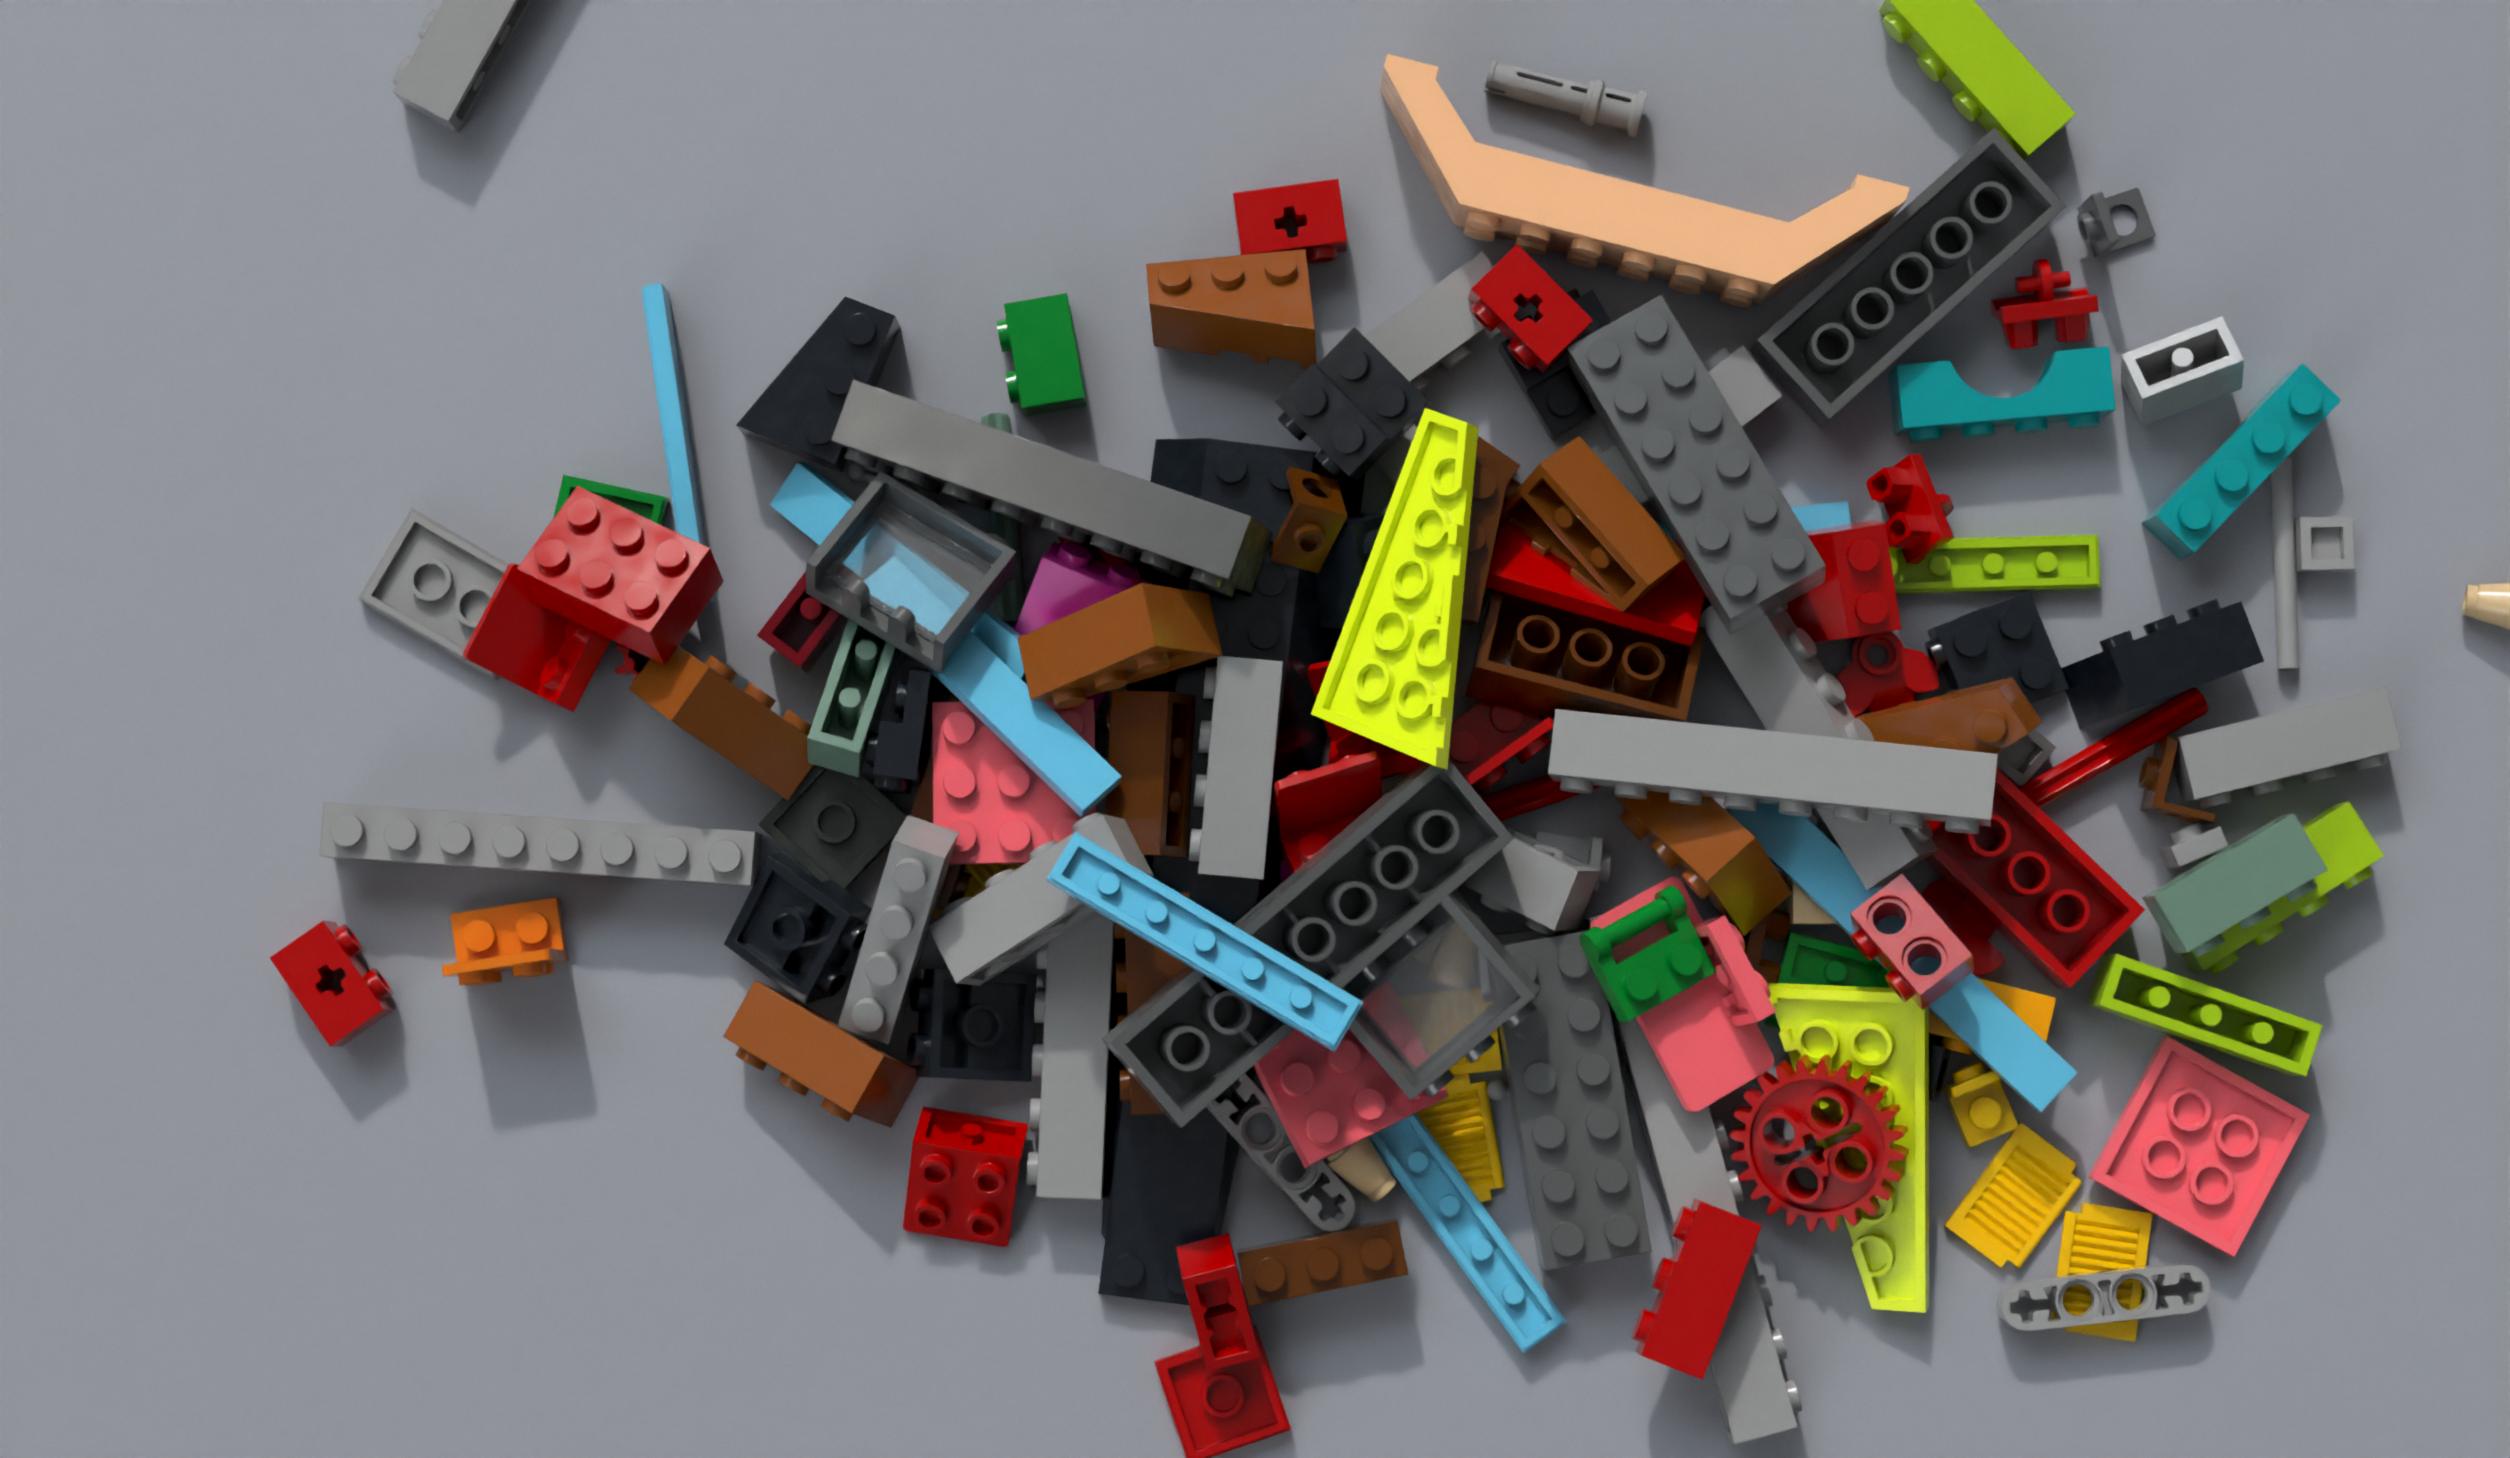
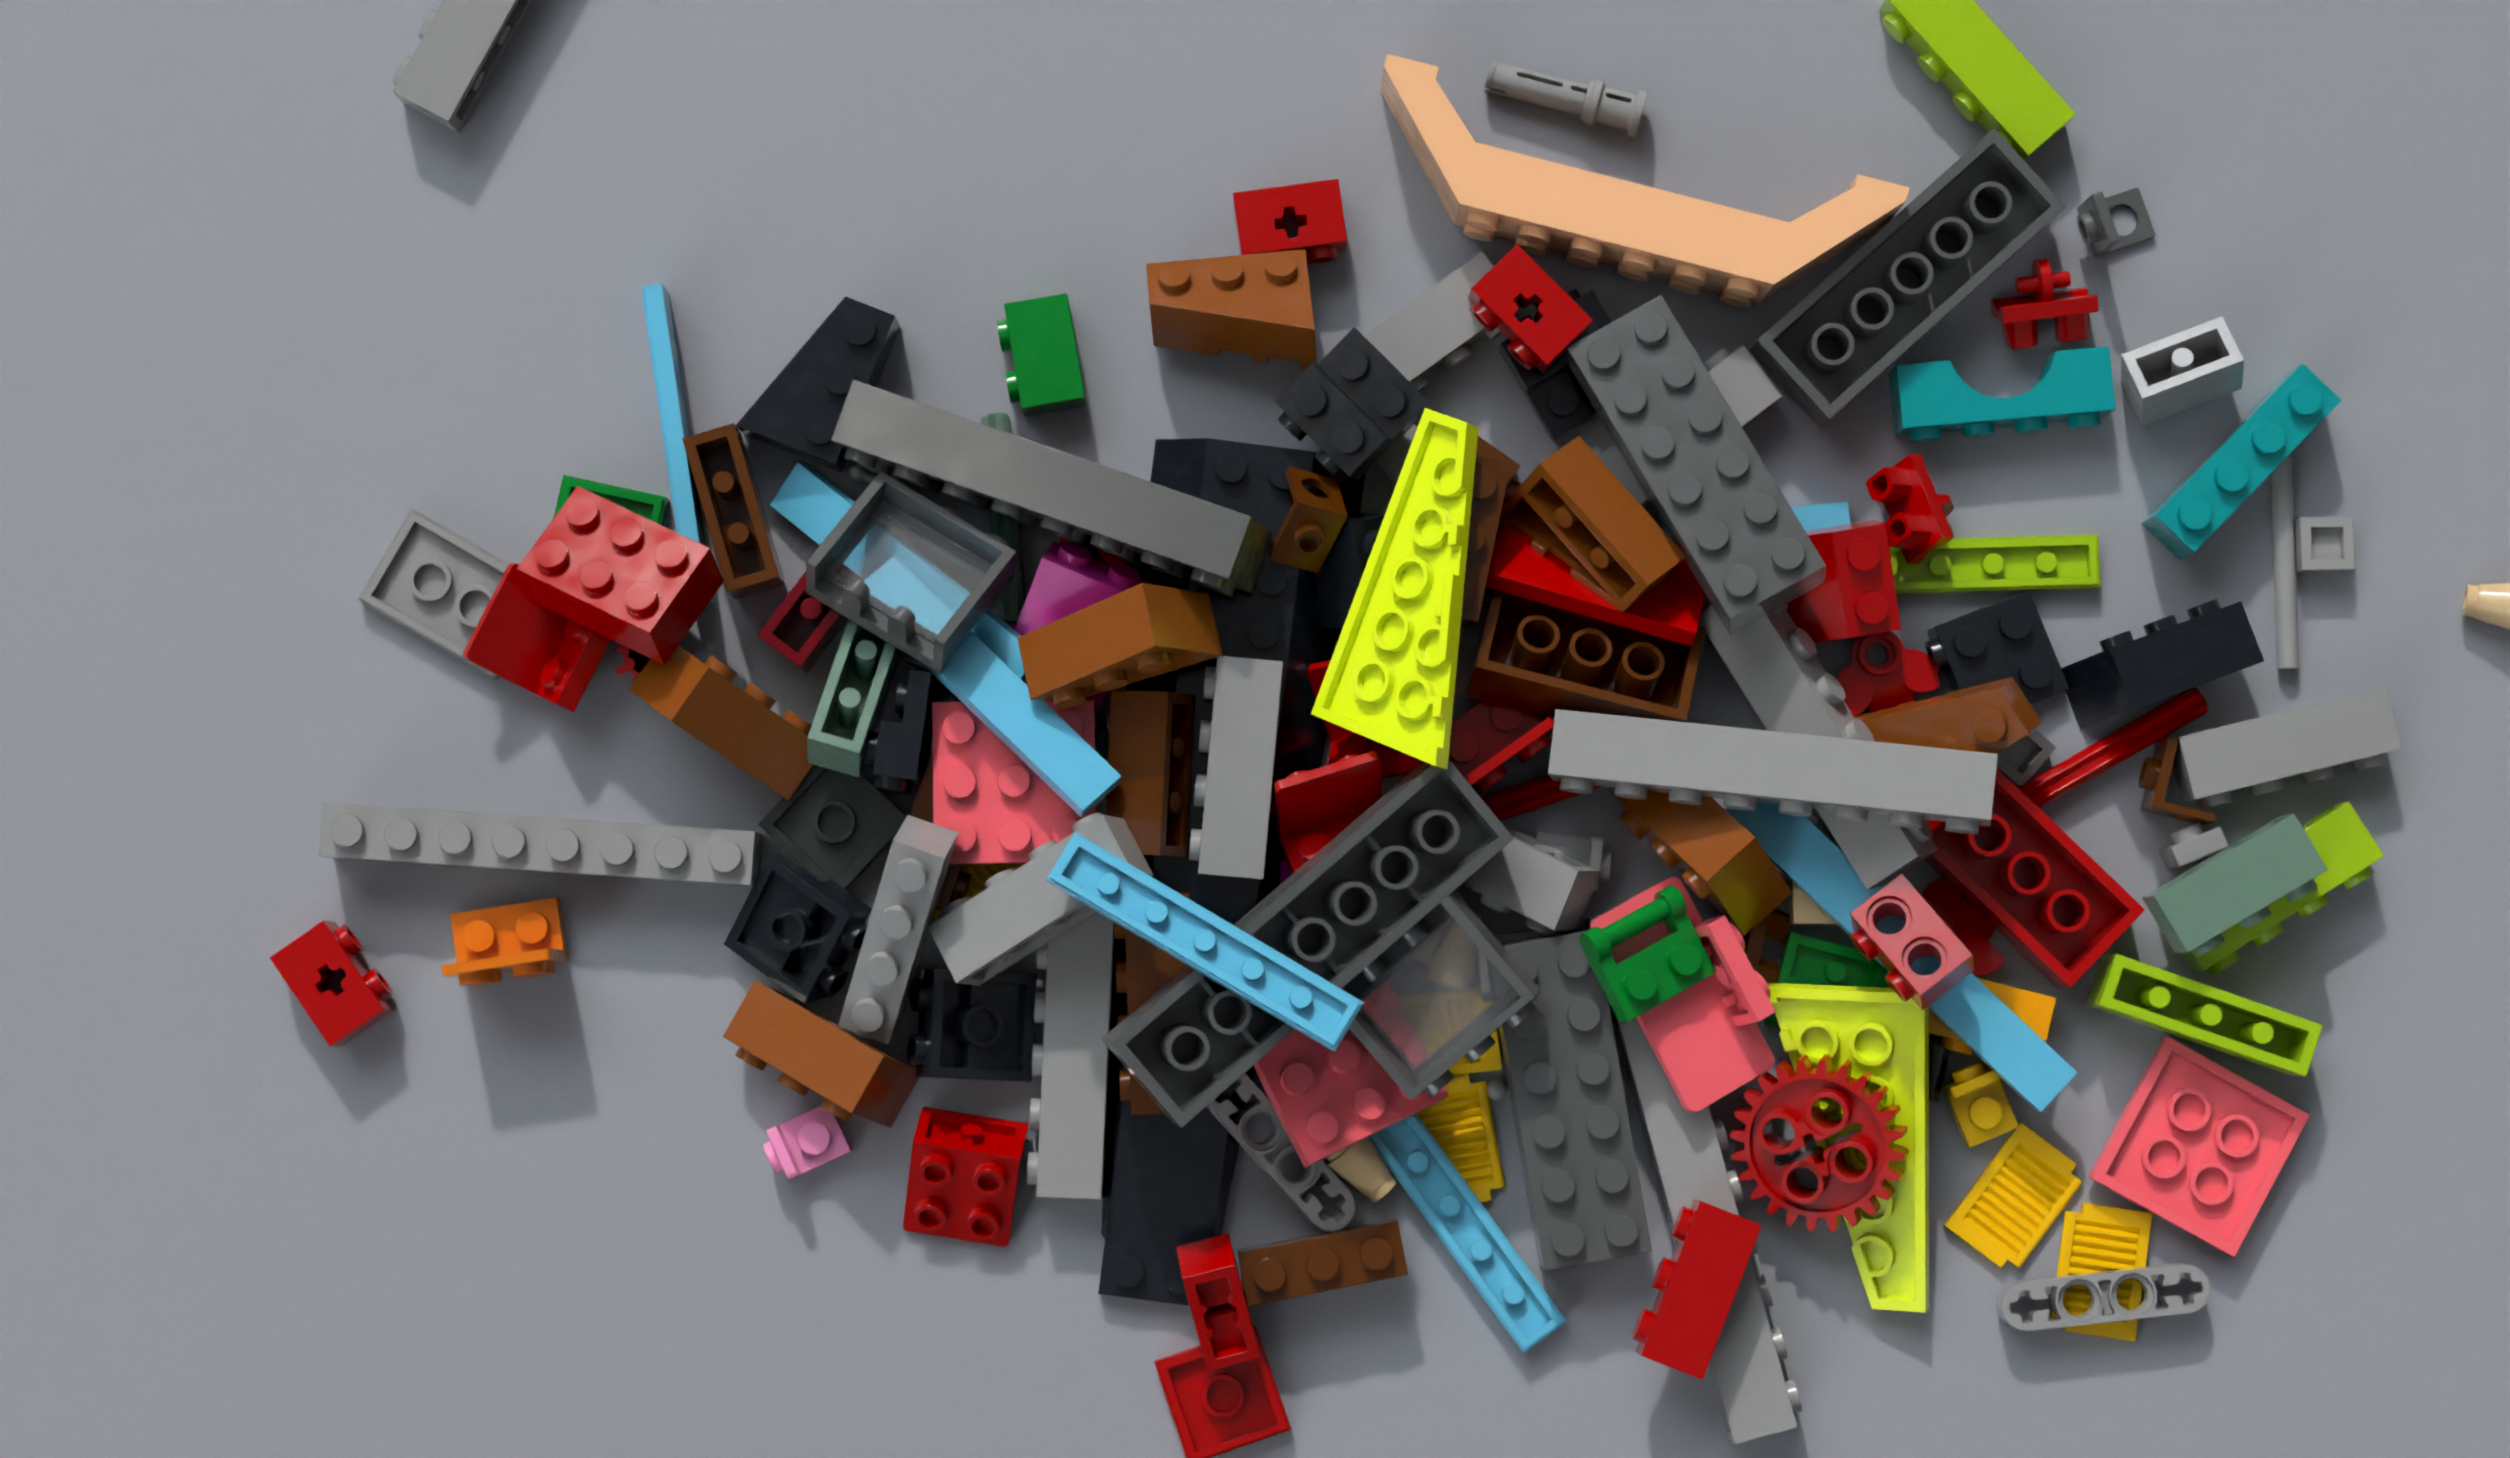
(734, 511): none -> reddish brown brick
(806, 1142): none -> bright pink bracket

